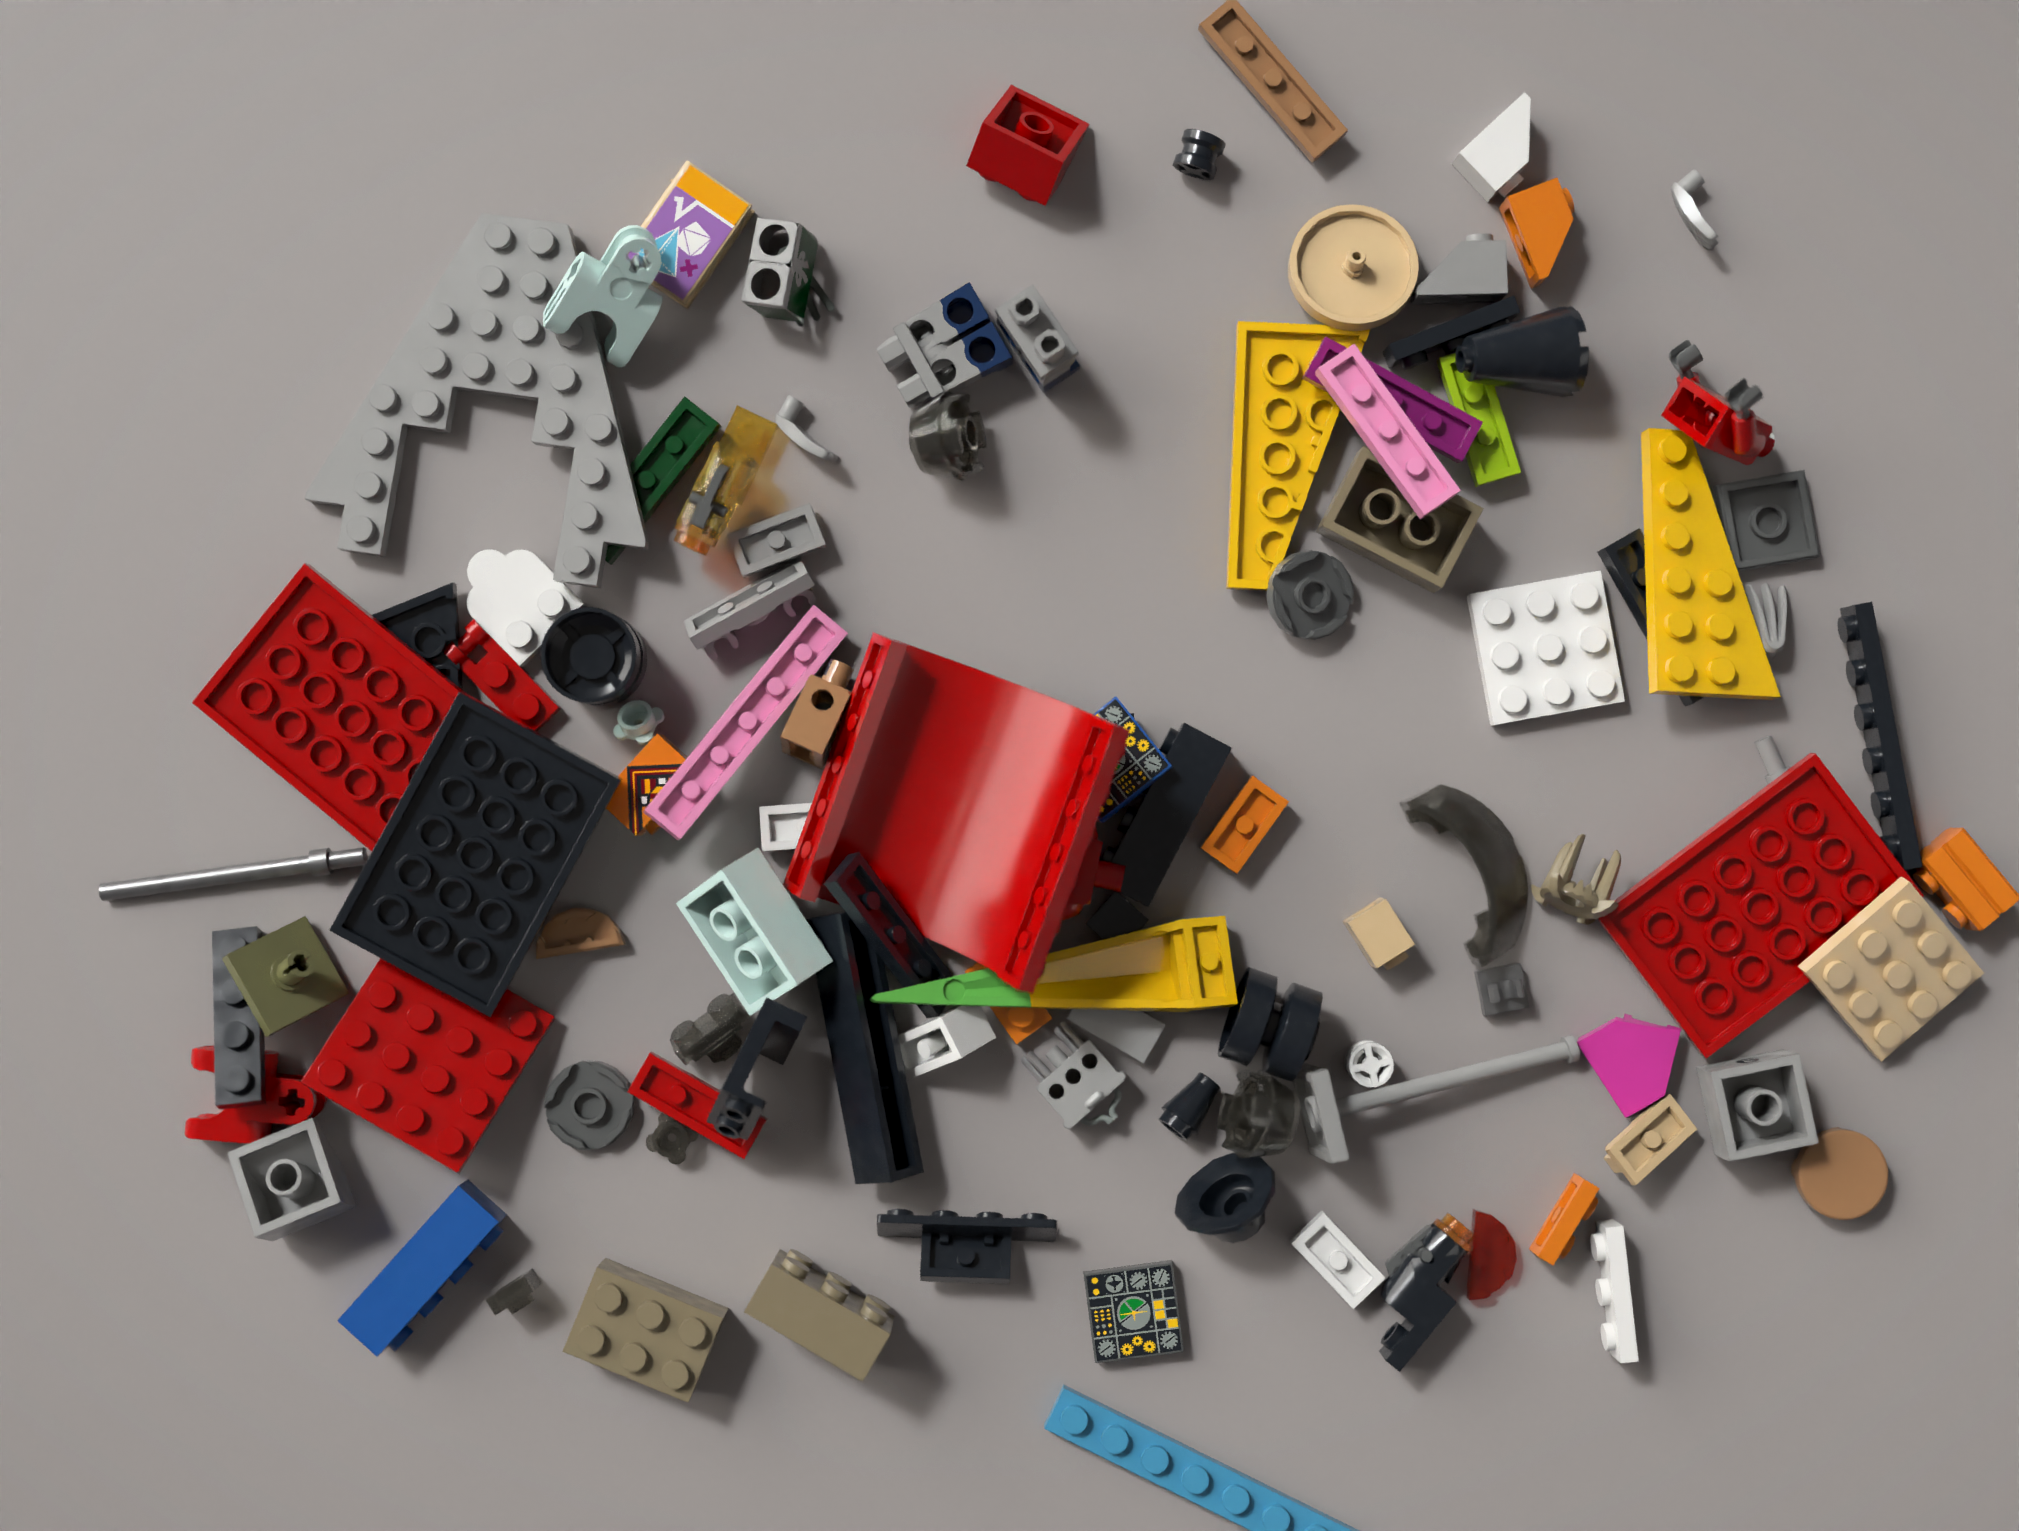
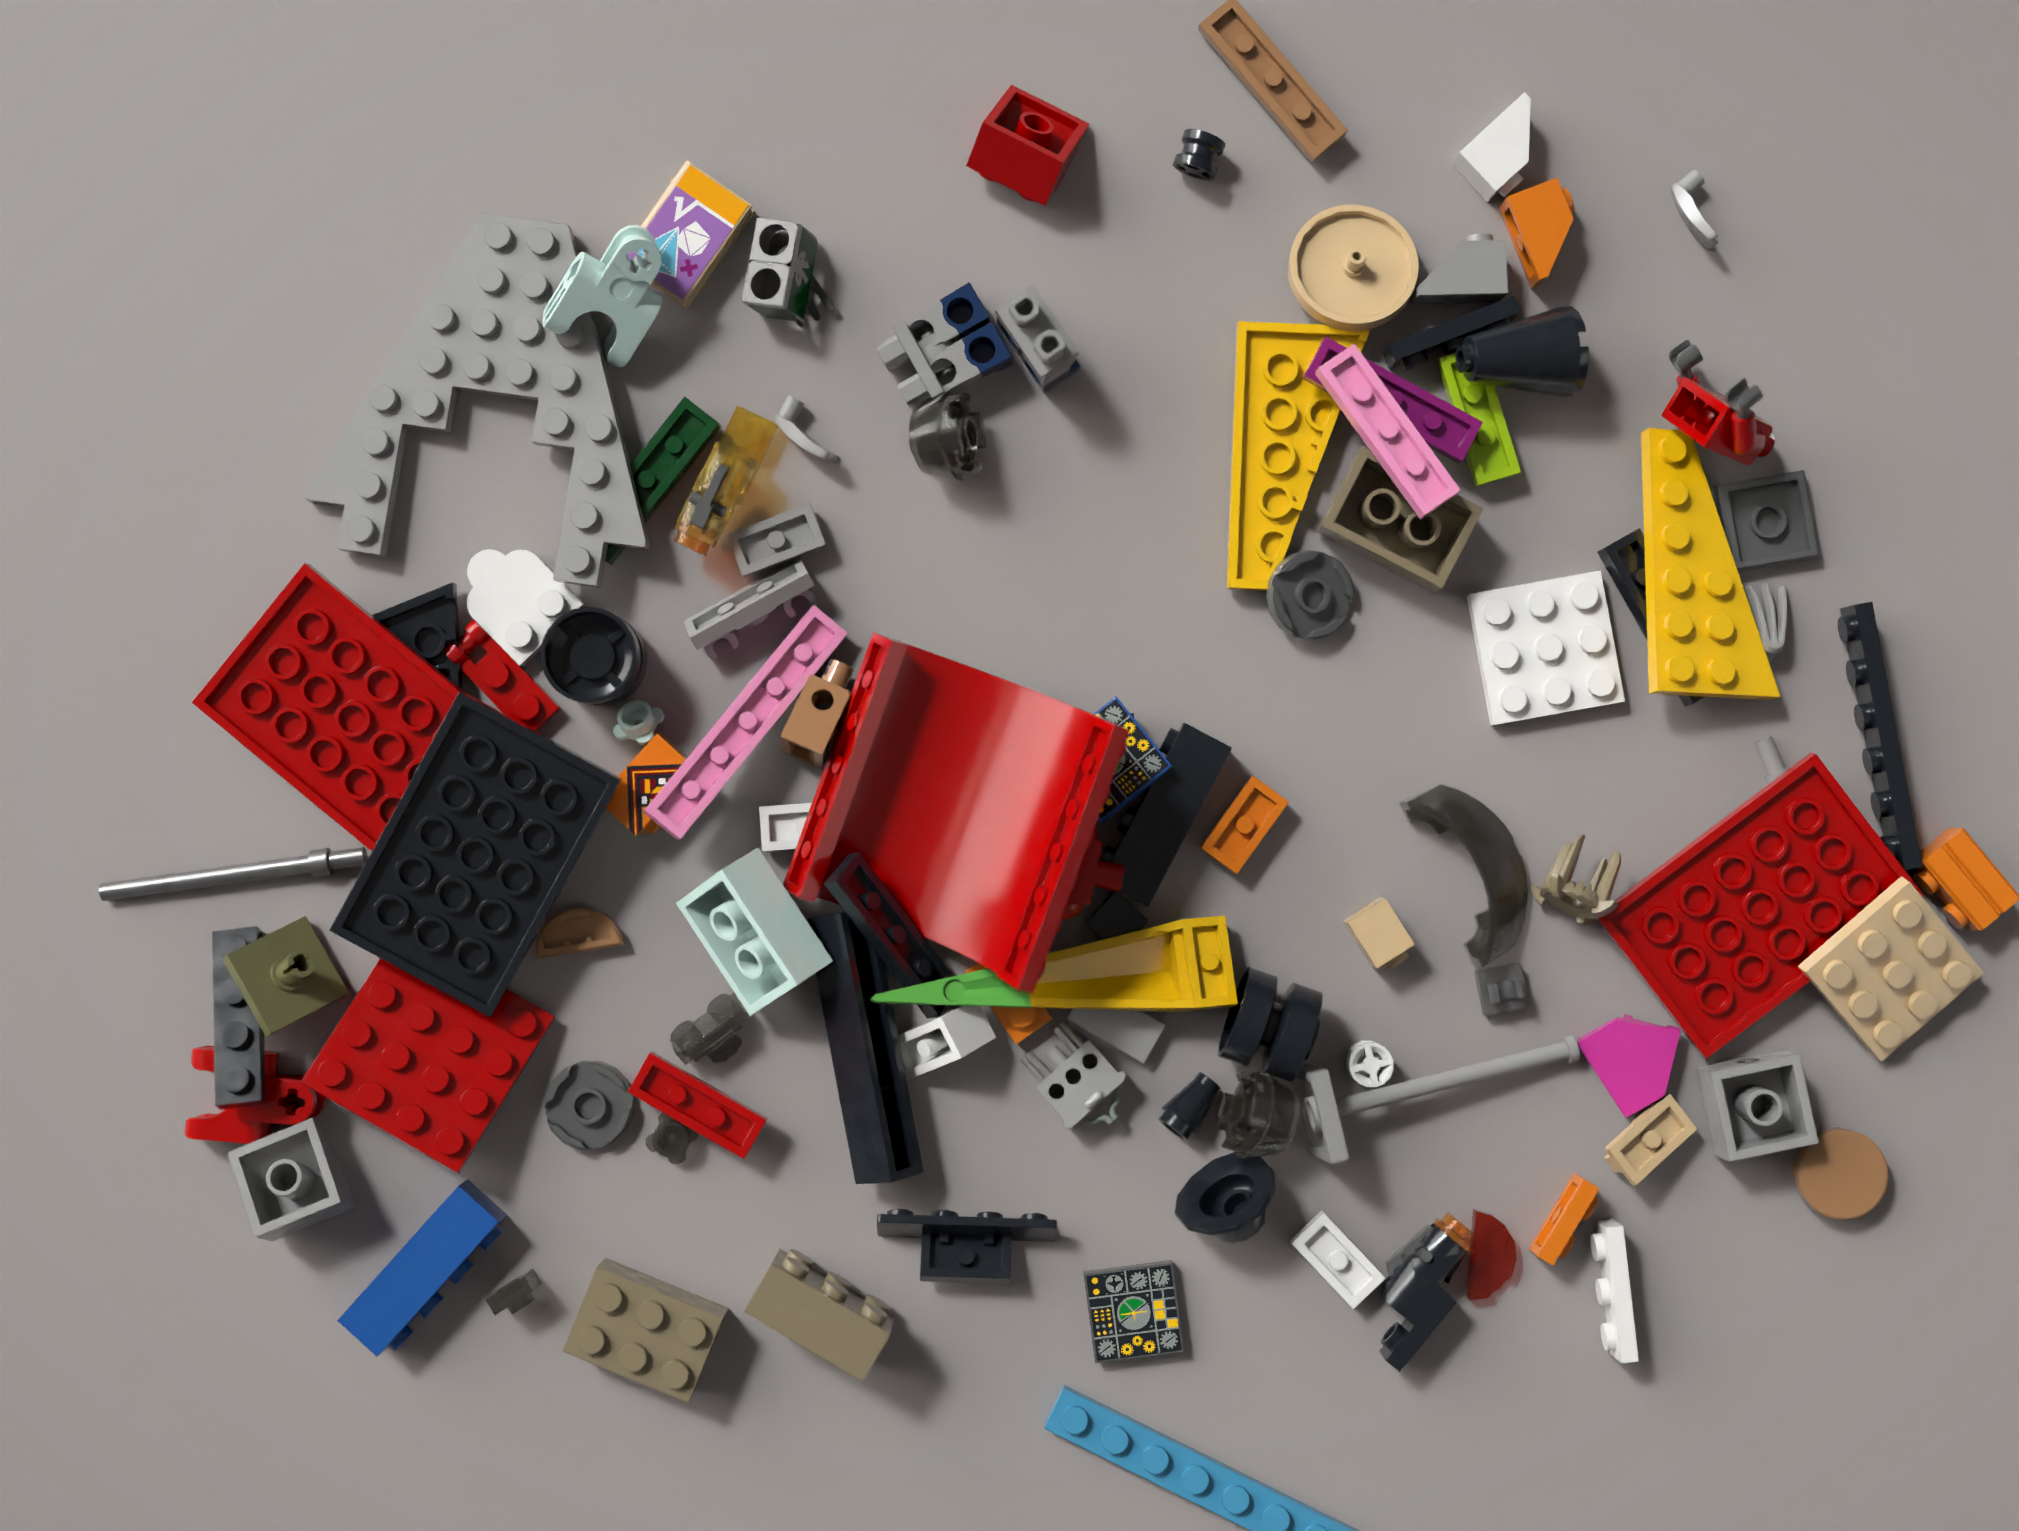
(770, 1036): black panel -> none

